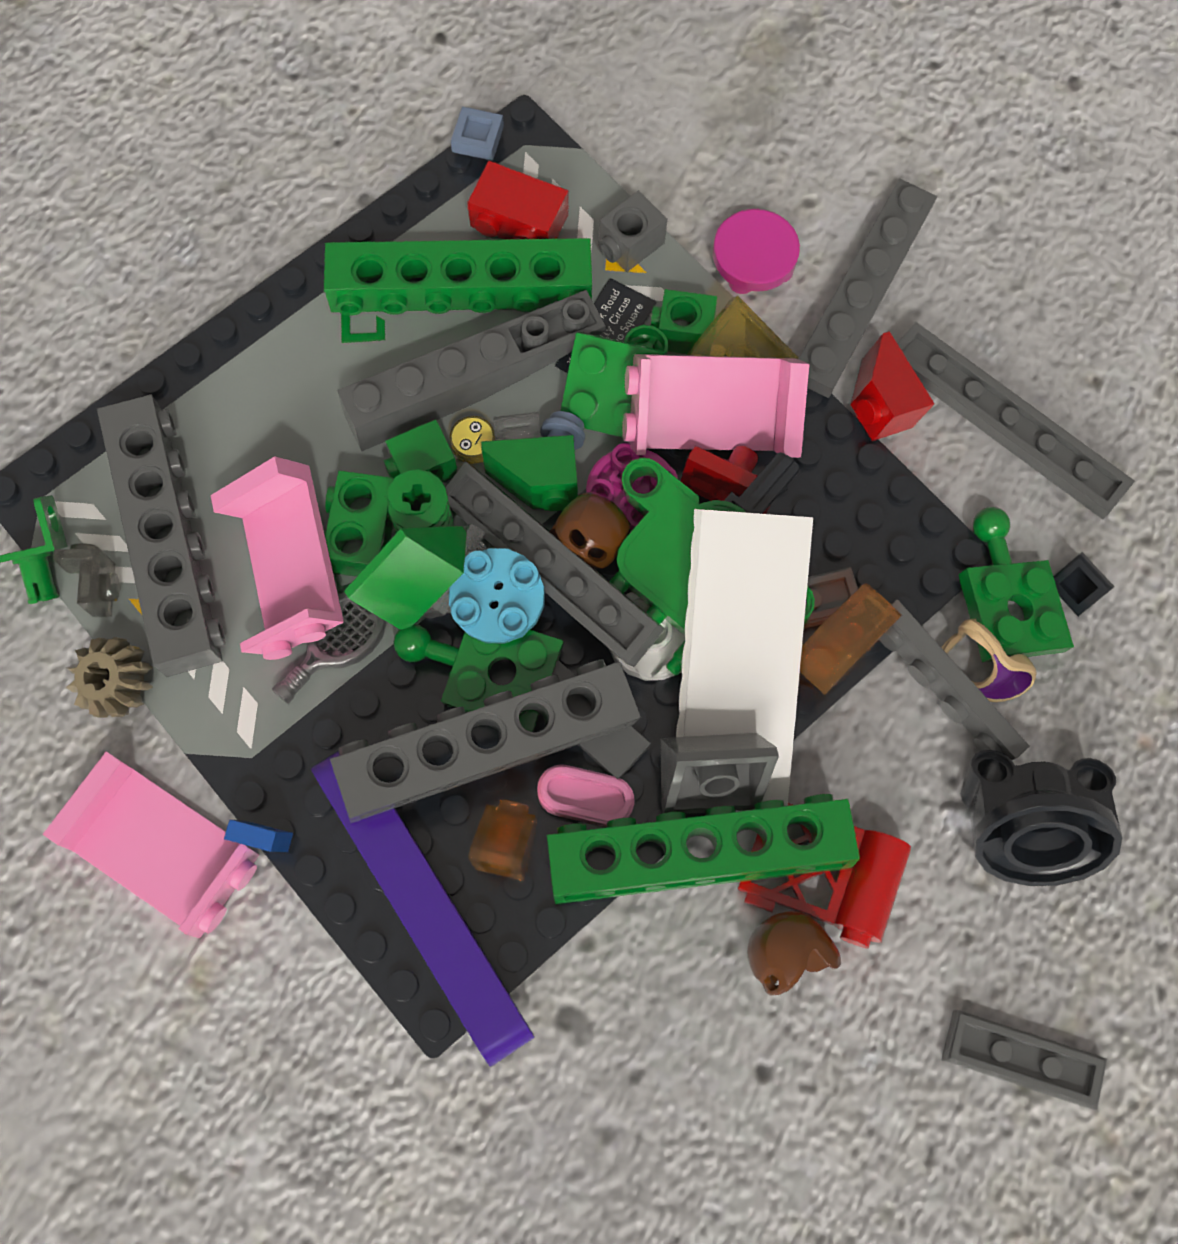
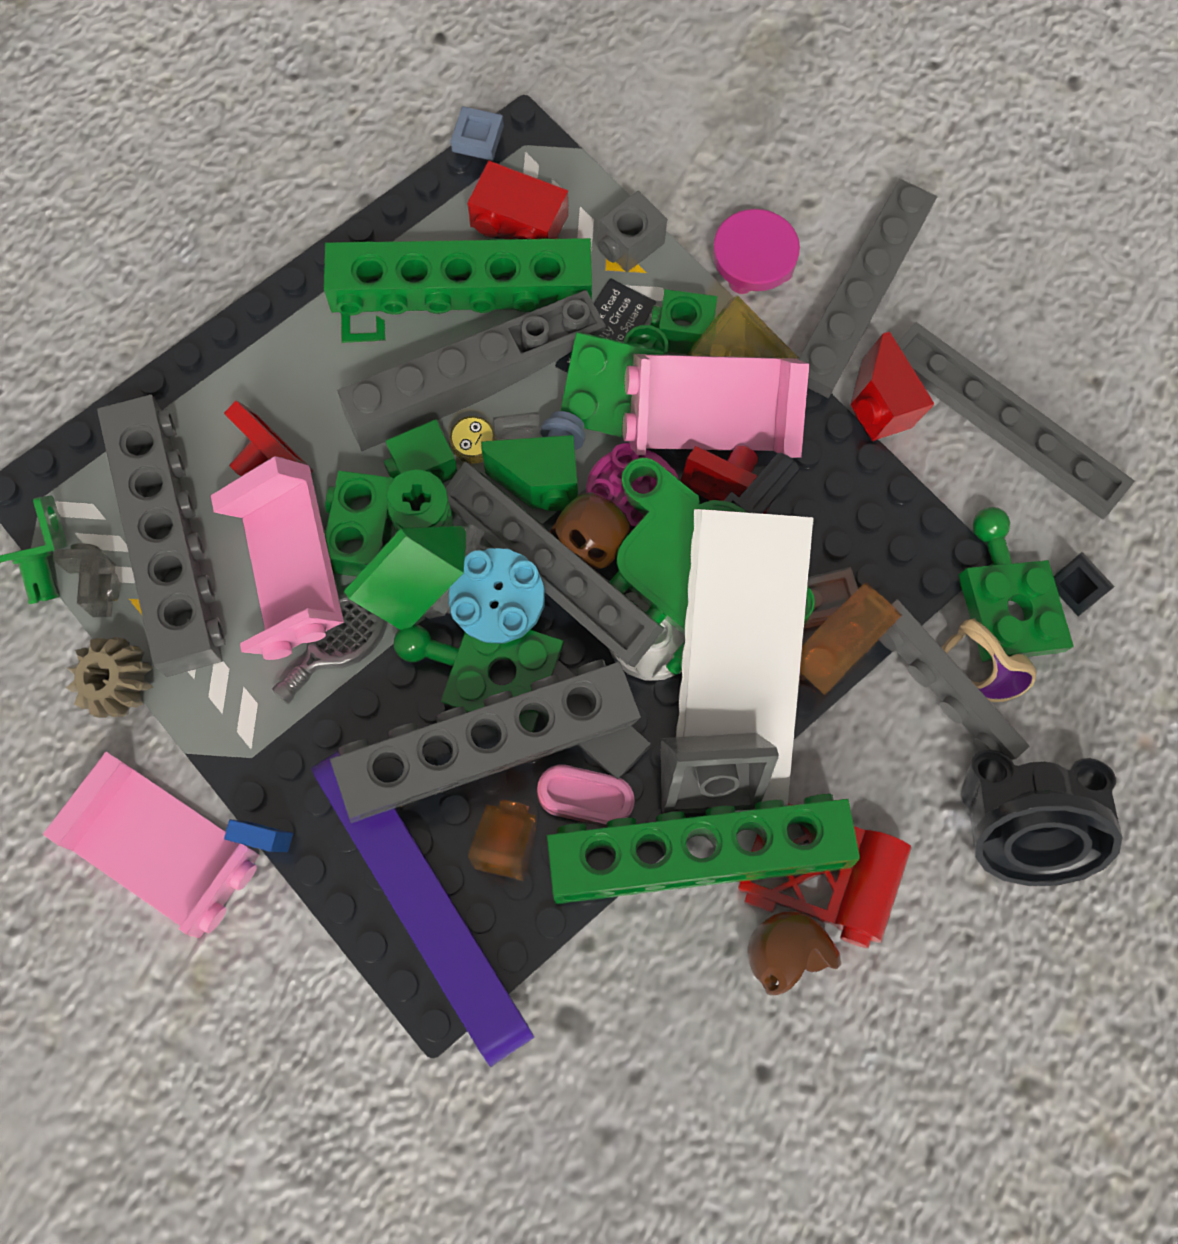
(263, 440): none -> red tile
(1024, 1059): dark grey tile -> none

